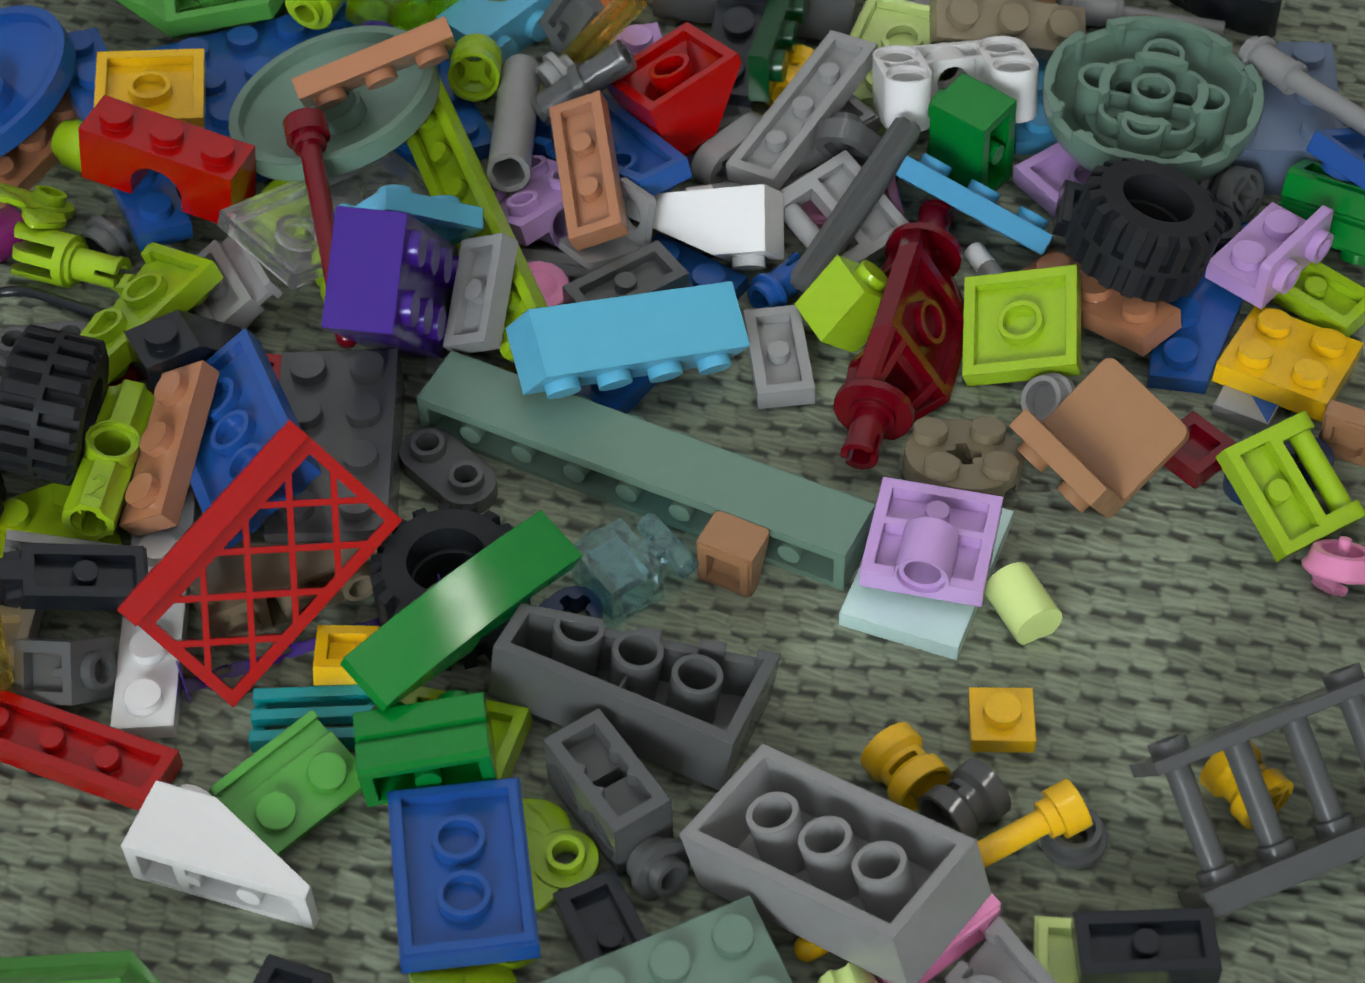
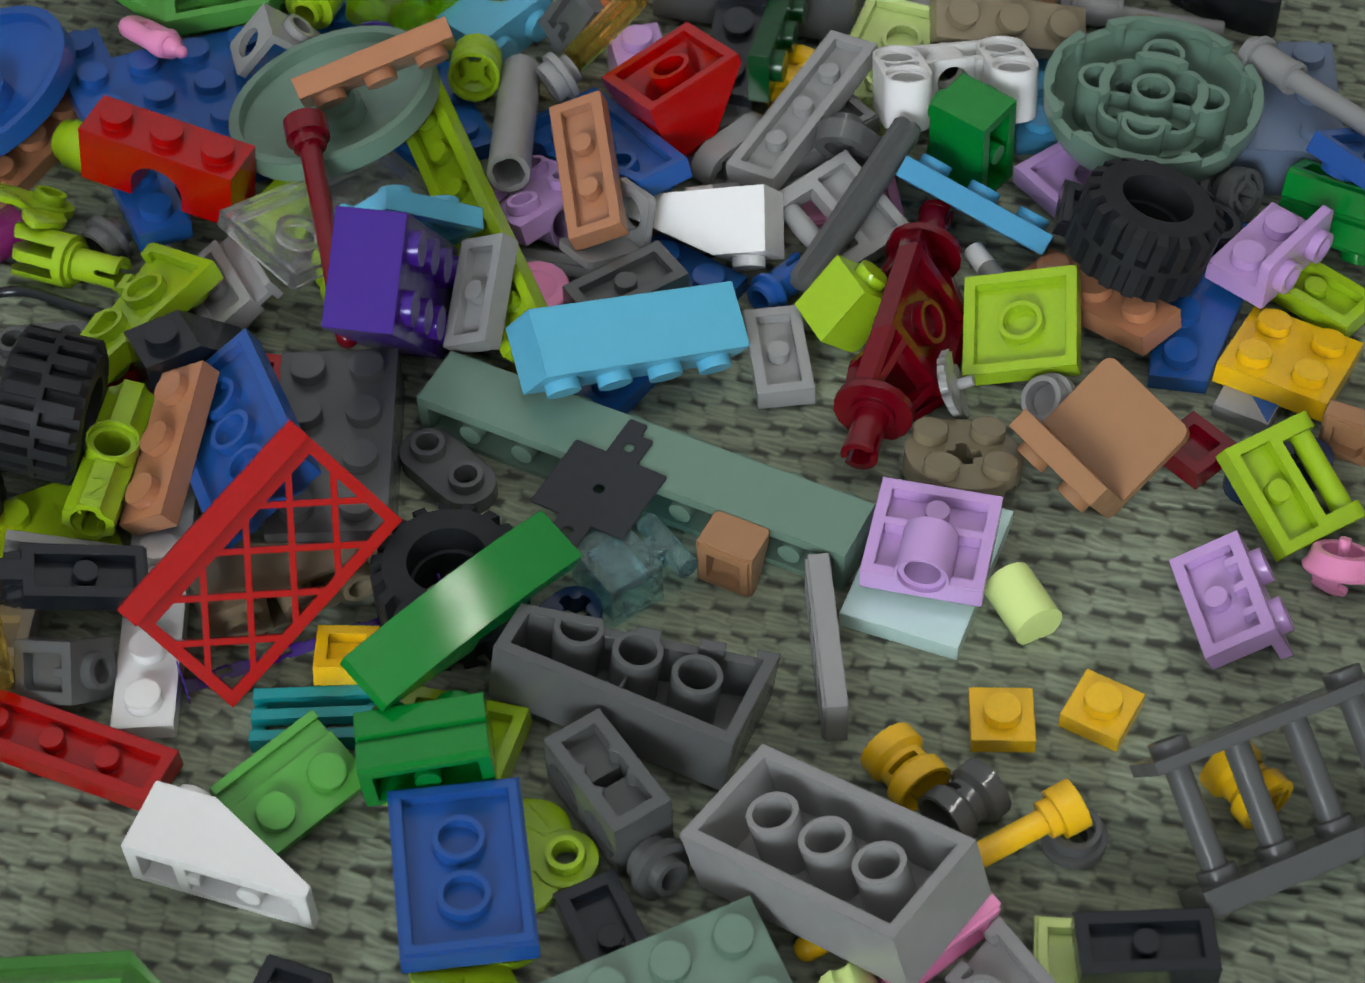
(153, 37): none -> bright pink piece
(156, 80): yellow plate -> none
(272, 28): none -> light grey bracket
(586, 78): dark grey pin -> none
(626, 486): none -> black piece
(826, 648): none -> light grey tile
(952, 384): none -> light grey plant
(1101, 710): none -> yellow plate
(1230, 600): none -> lavender bracket

